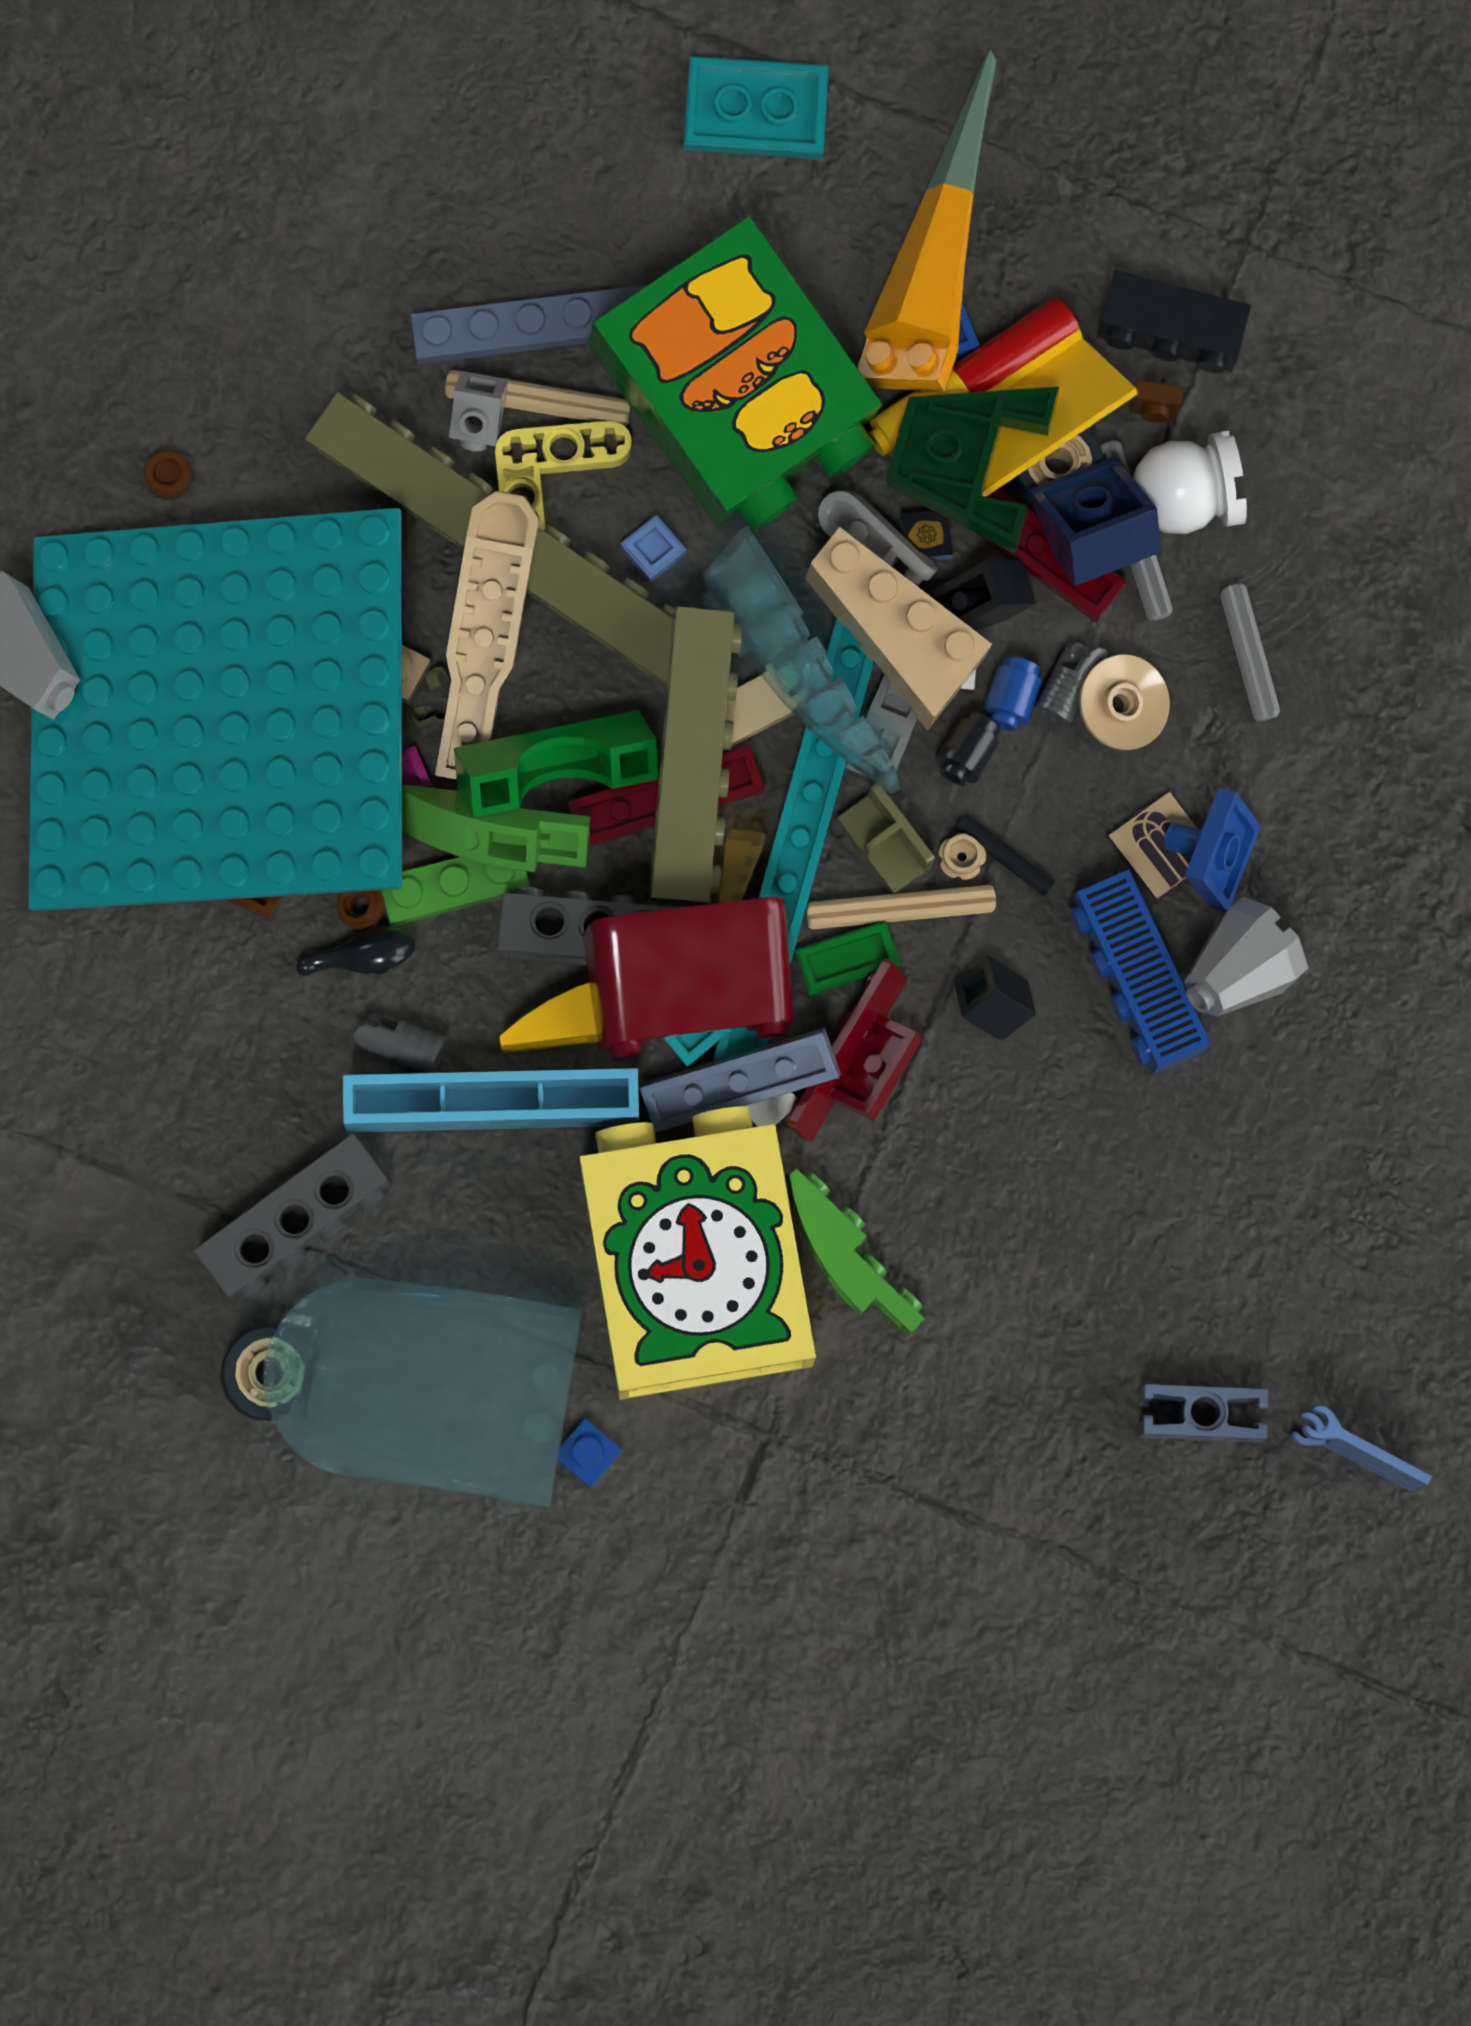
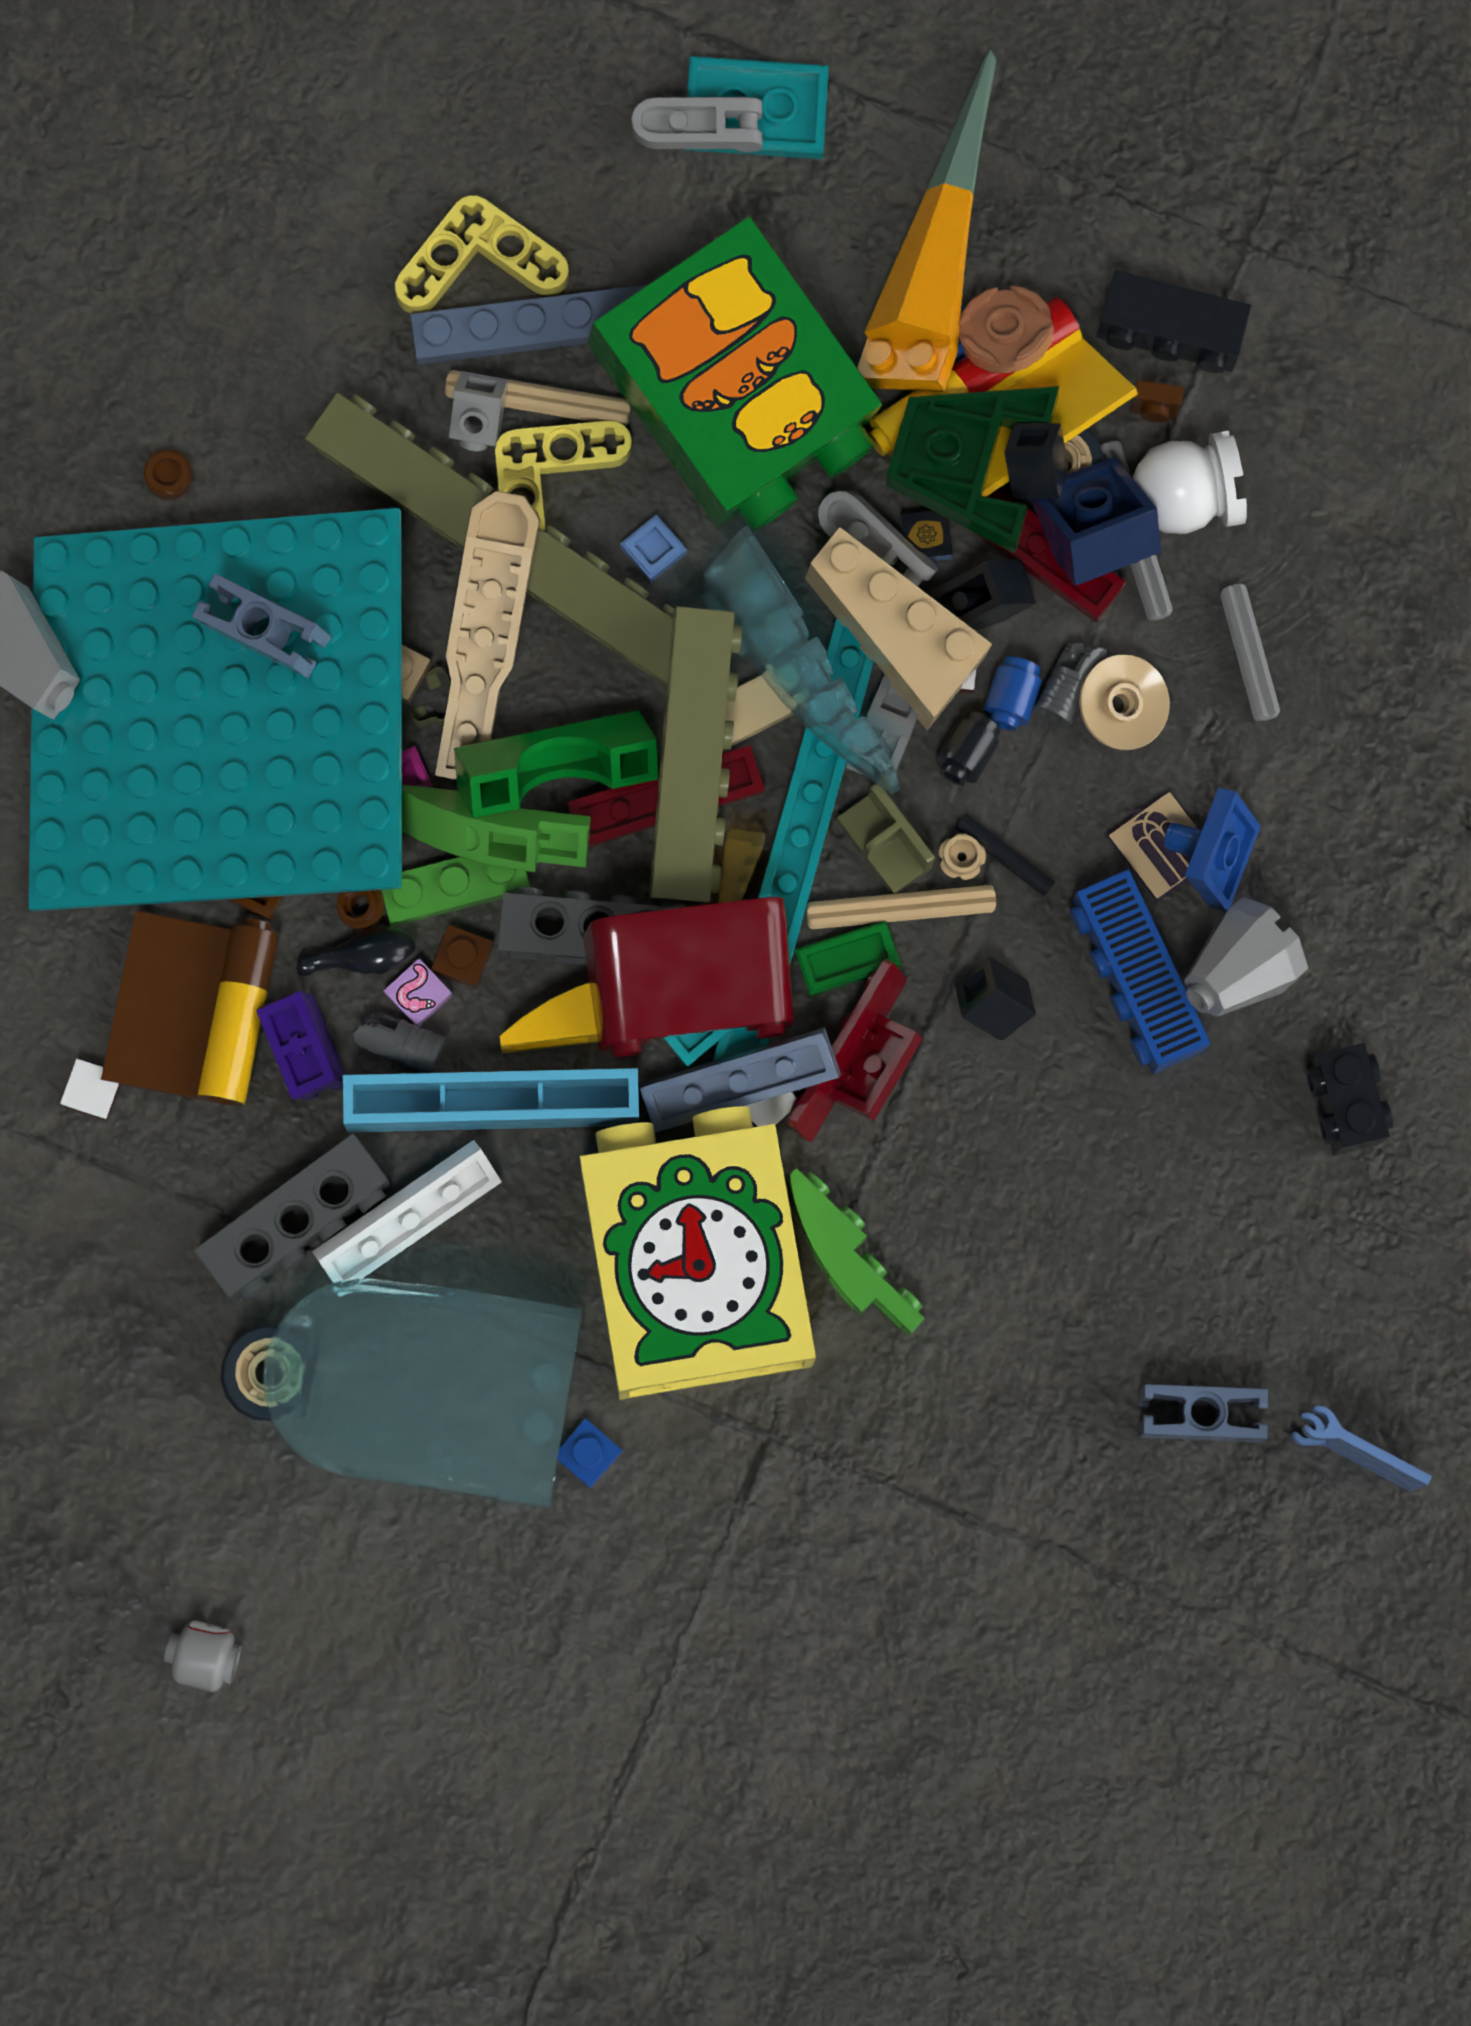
(89, 1093): none -> white tile
(190, 1008): none -> reddish brown door
(203, 1656): none -> light grey head
(249, 613): none -> sand blue piece
(302, 1046): none -> dark purple hinge
(408, 1215): none -> white plate
(418, 993): none -> lavender tile
(462, 956): none -> reddish brown plate
(482, 240): none -> light yellow beam
(698, 123): none -> light grey plate
(1006, 329): none -> nougat tile
(1036, 460): none -> black panel
(1349, 1099): none -> black brick

